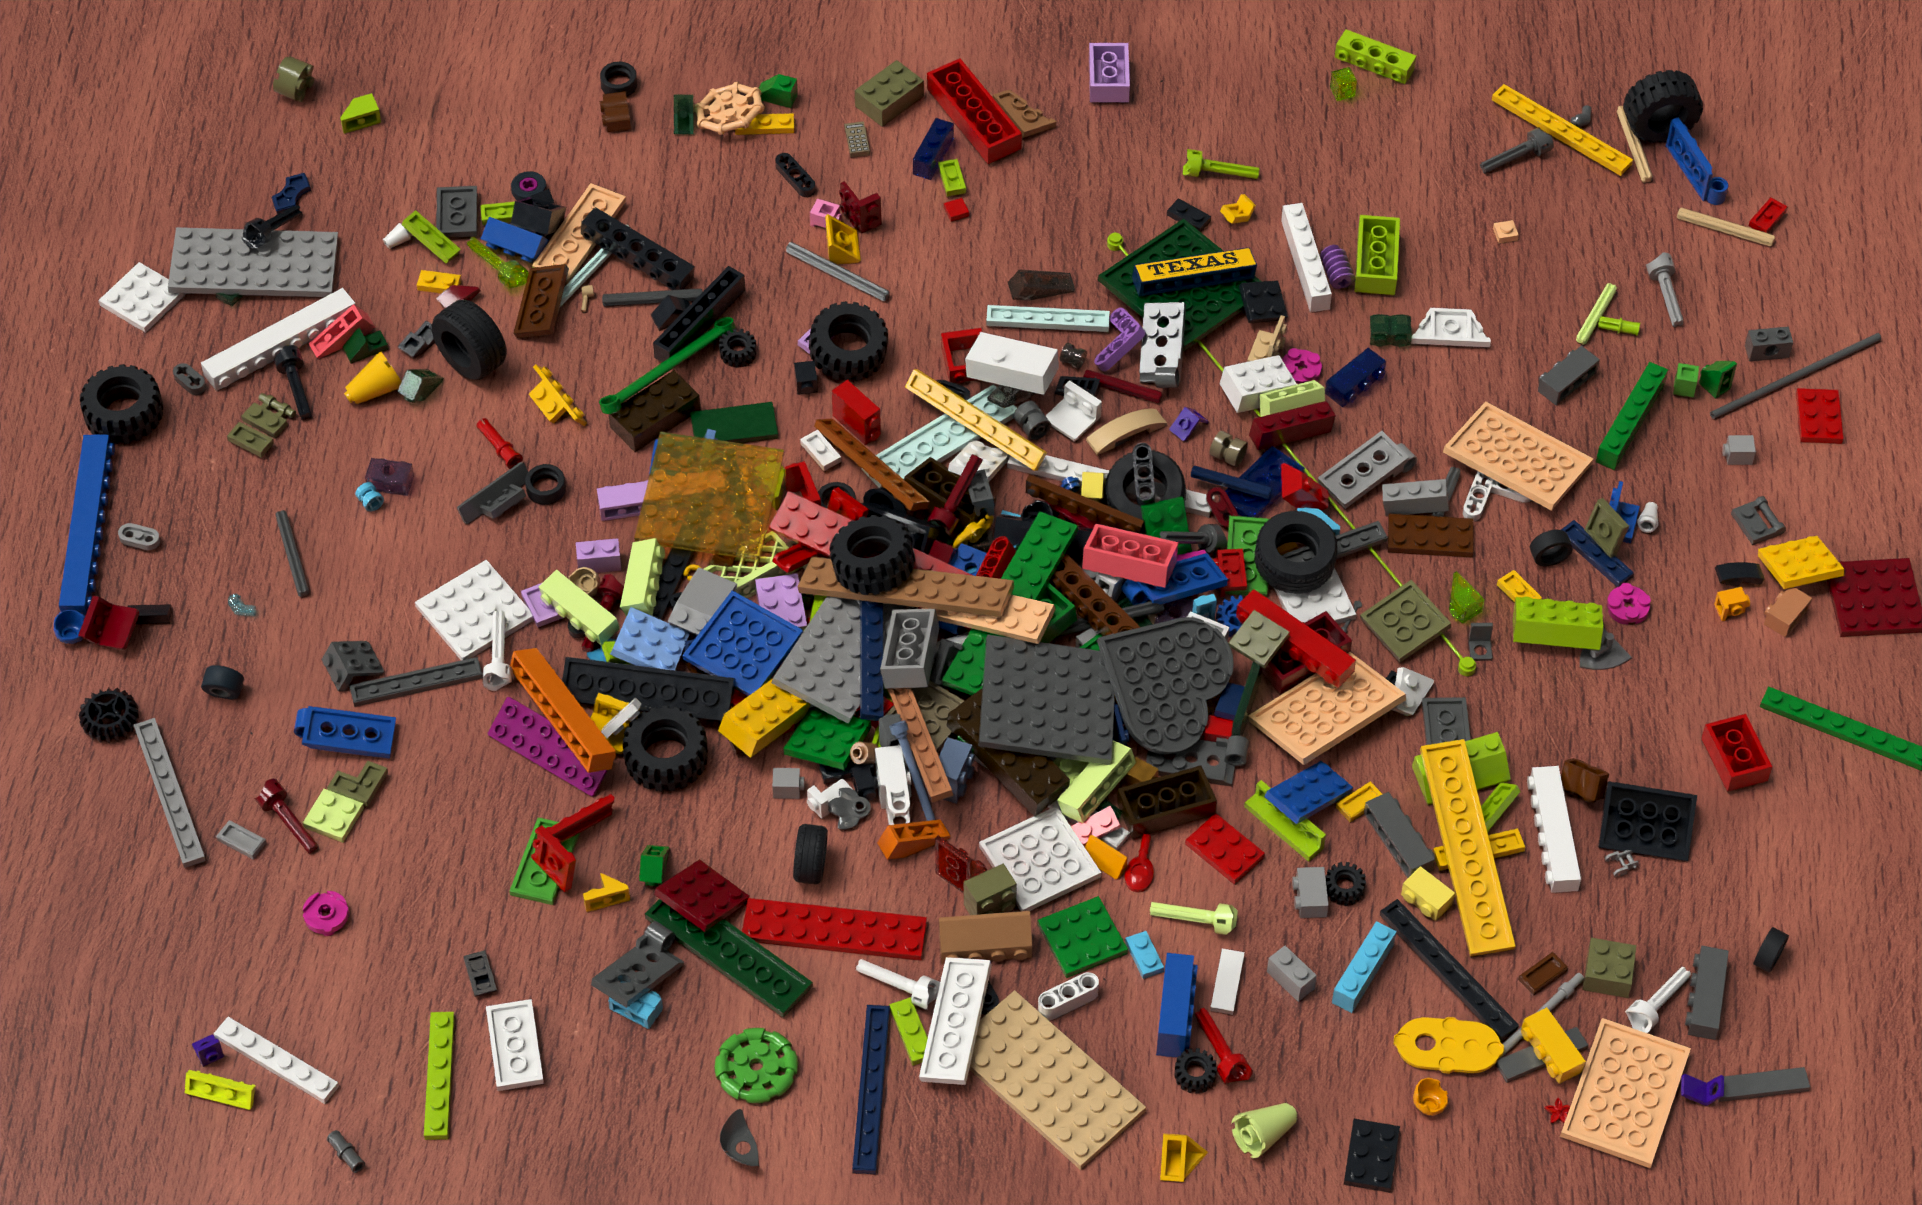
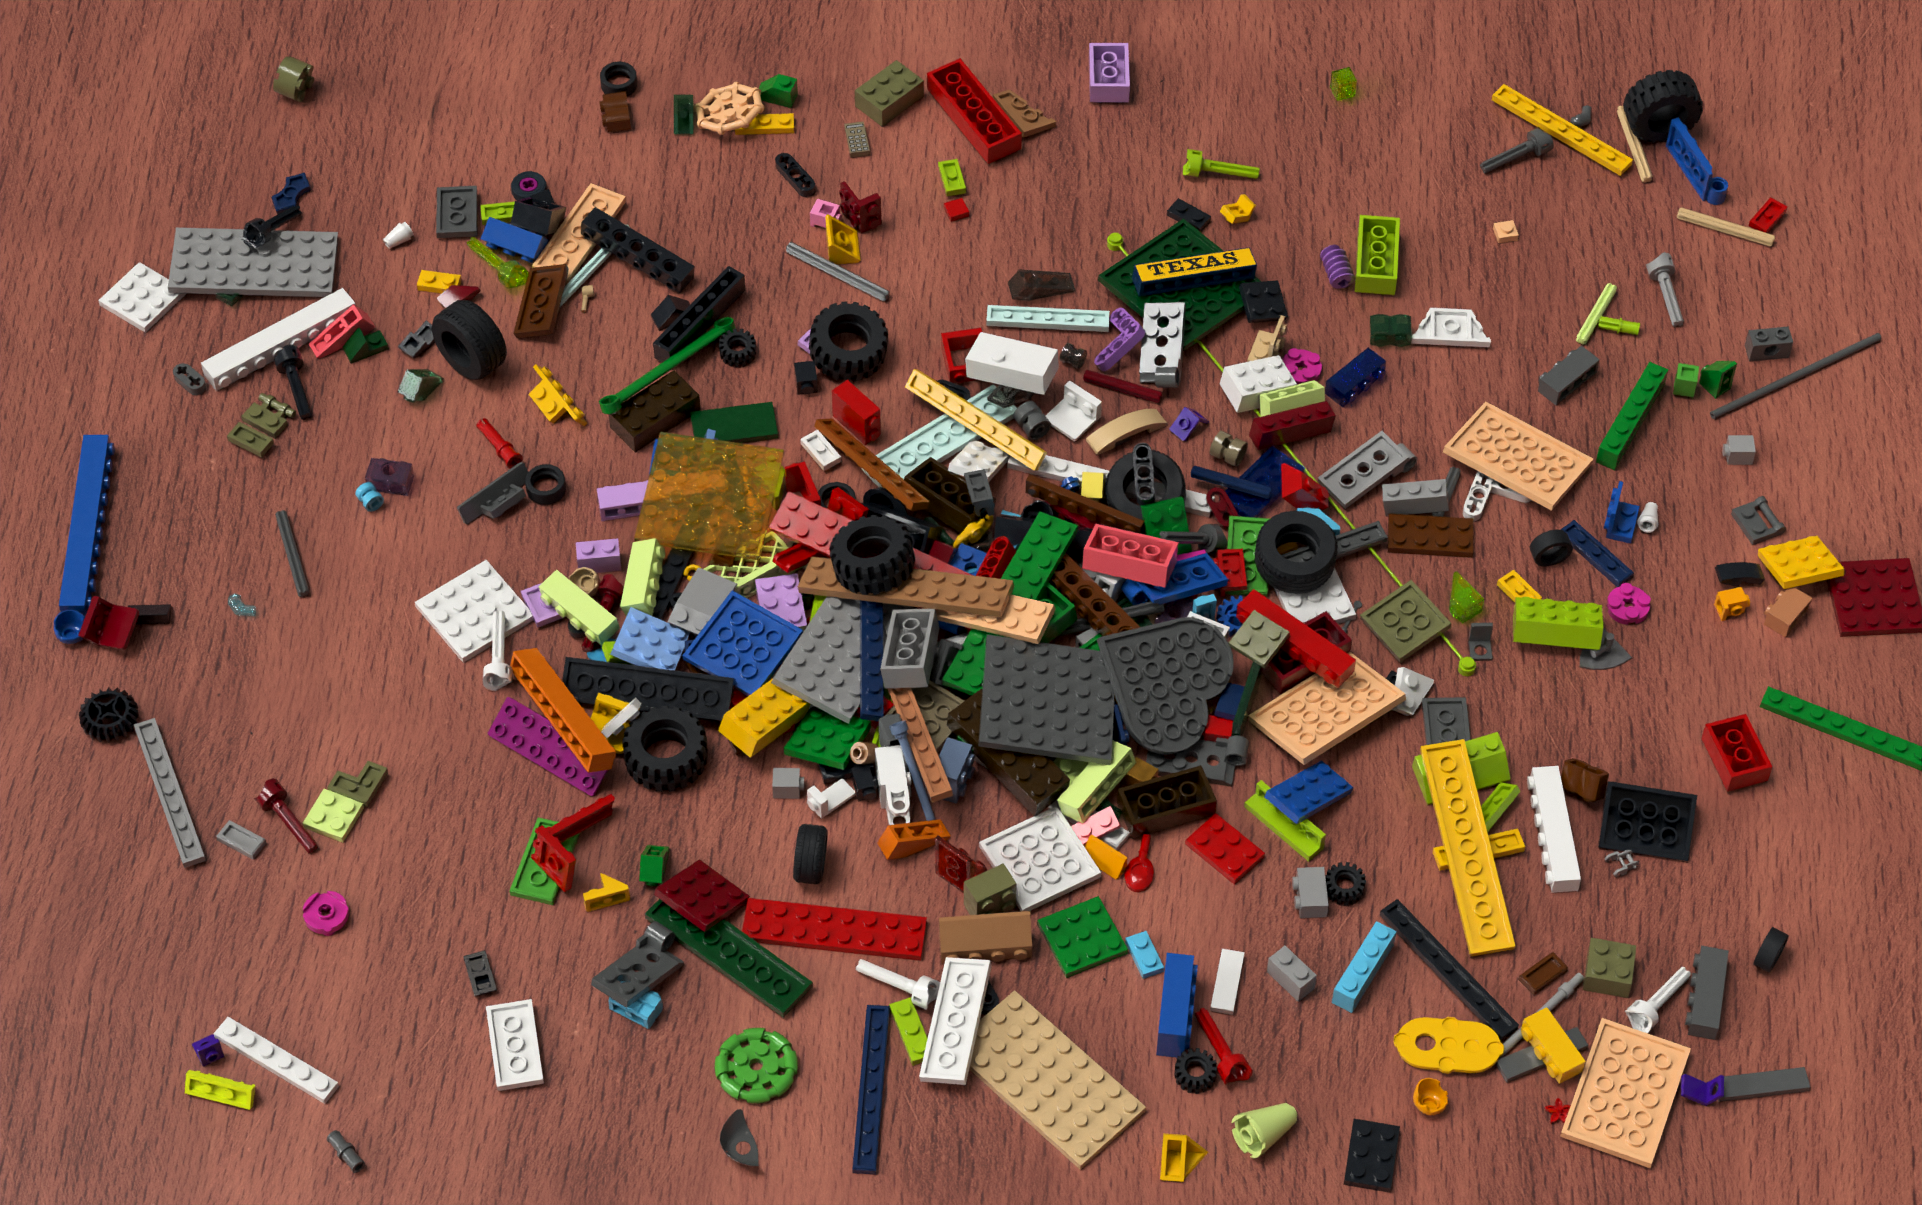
(118, 384): black tyre -> none
(140, 536): light grey plate -> none
(222, 682): black wheel -> none
(312, 719): blue hinge -> none
(350, 659): dark grey bracket -> none
(360, 114): lime slope -> none
(373, 381): yellow cone -> none
(416, 681): dark grey tile -> none
(431, 237): lime plate -> none
(439, 1076): lime plate -> none
(648, 297): dark grey axle -> none
(845, 808): dark grey plate -> none
(933, 148): clear blue brick -> none
(946, 514): dark red piece -> none
(1073, 987): white beam -> none
(1092, 384): black slope -> none
(1223, 918): yellowish green piece -> none
(1306, 257): white brick -> none
(1354, 804): yellow tile -> none
(1375, 56): lime brick -> none
(1398, 834): dark grey brick -> none
(1427, 894): light yellow brick -> none
(1606, 527): olive plate -> none
(1819, 416): red plate -> none

